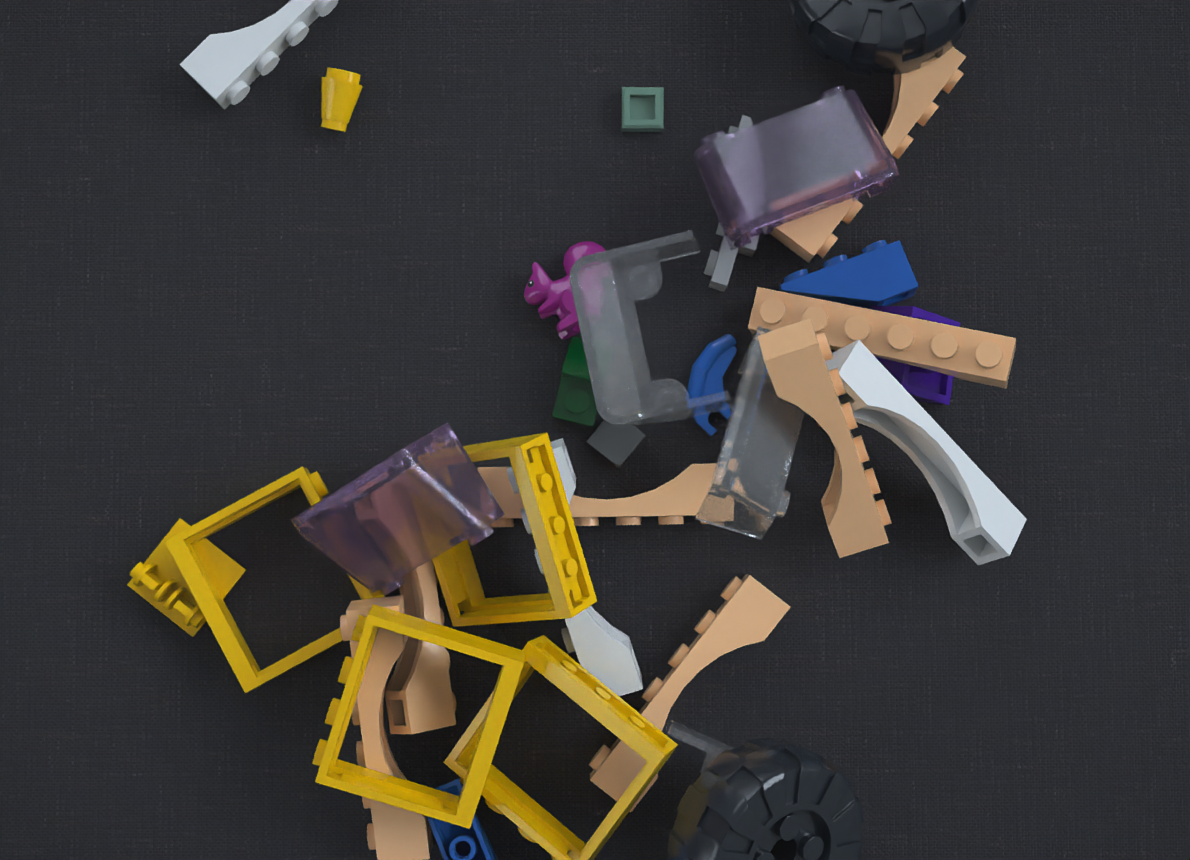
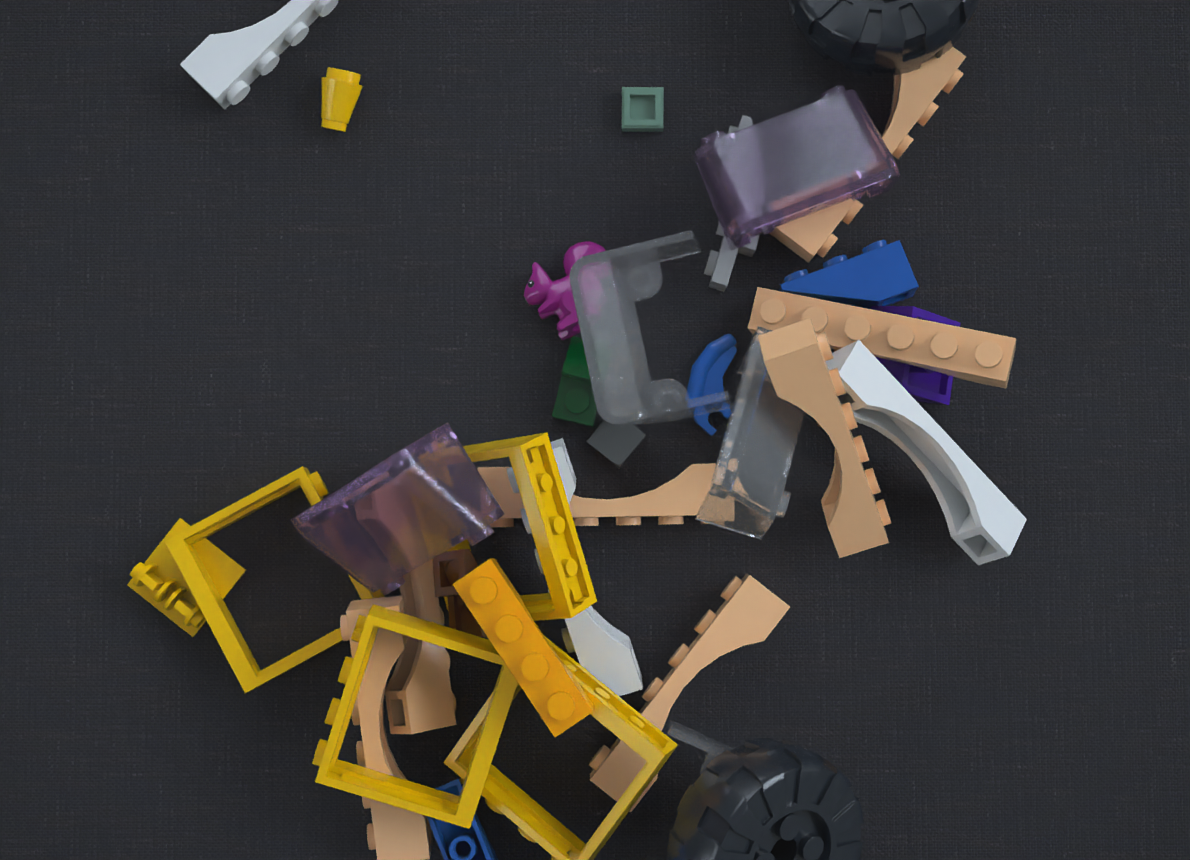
(448, 569): none -> reddish brown slope
(523, 647): none -> light orange arch

